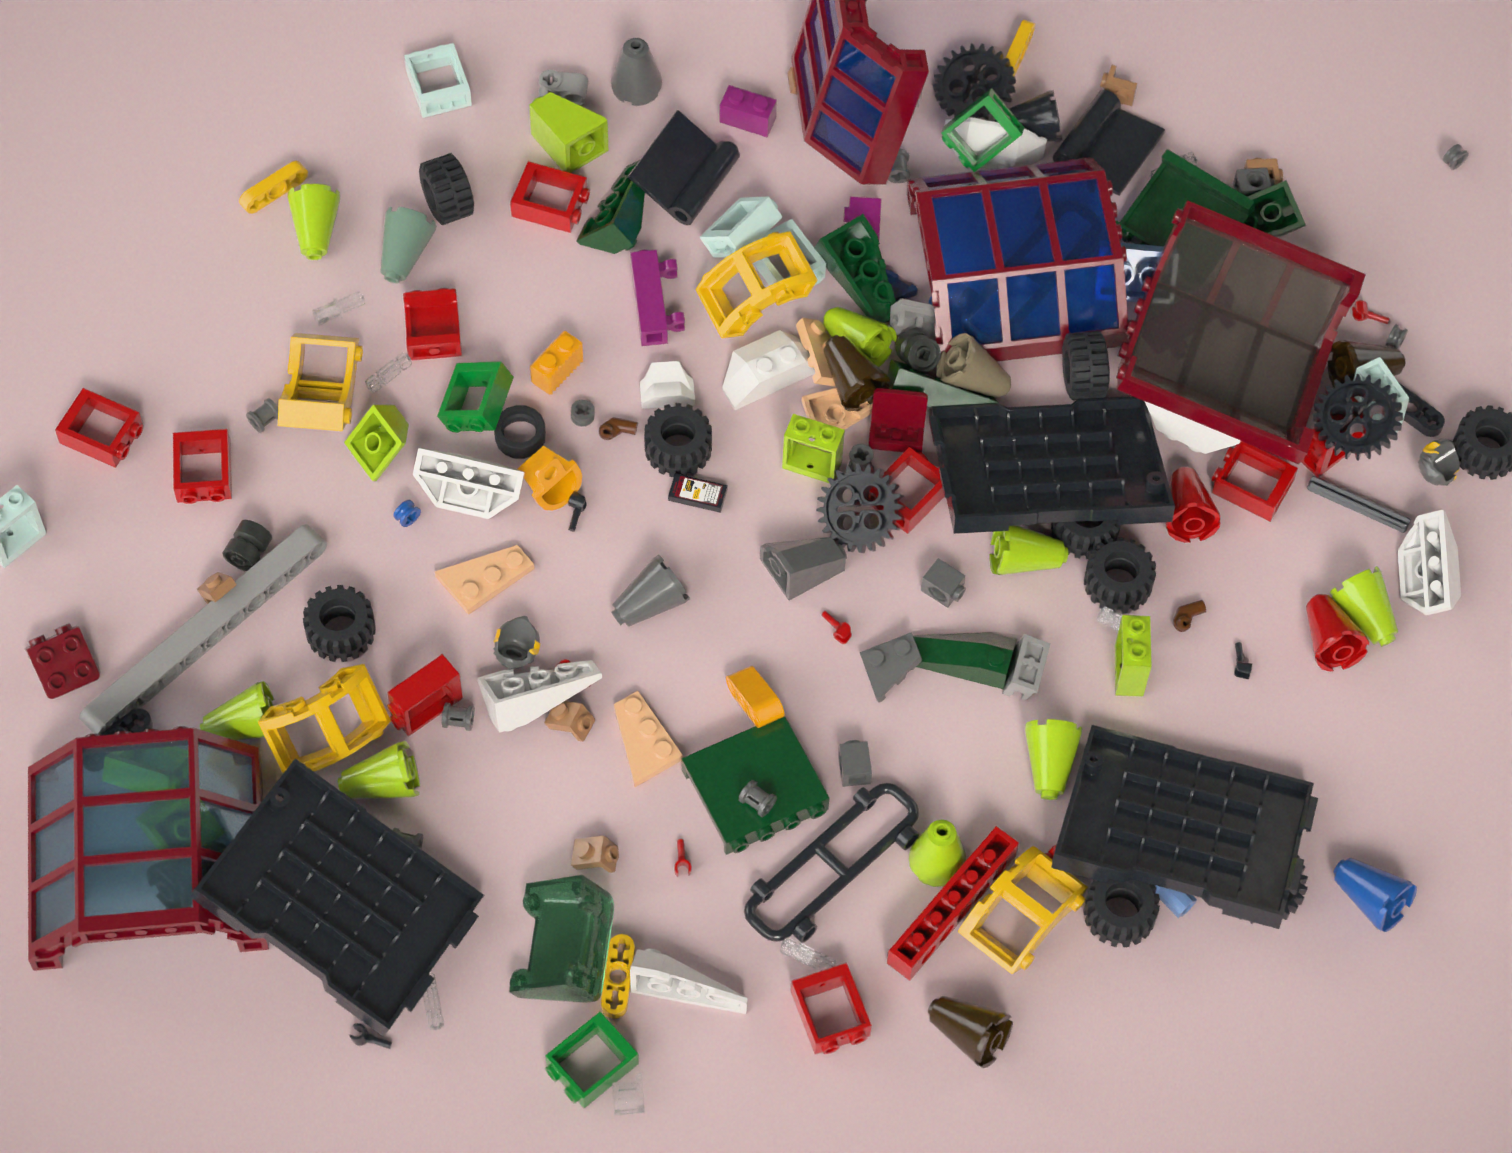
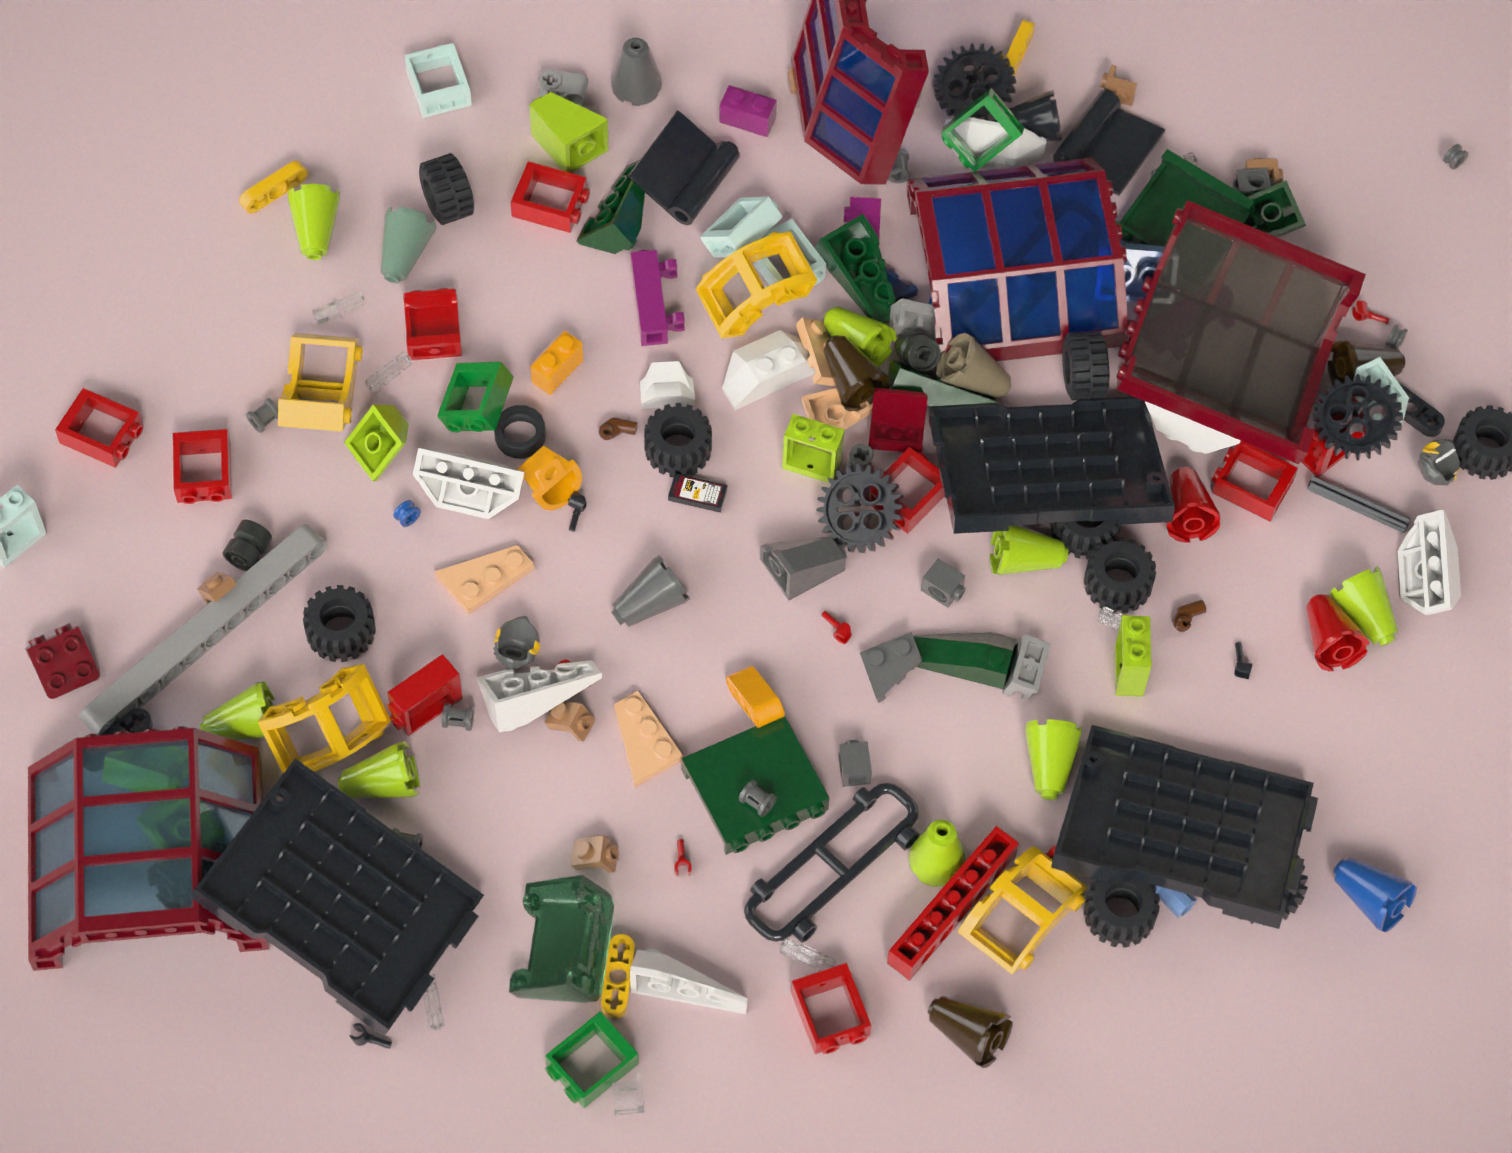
(582, 420): dark grey bush -> none

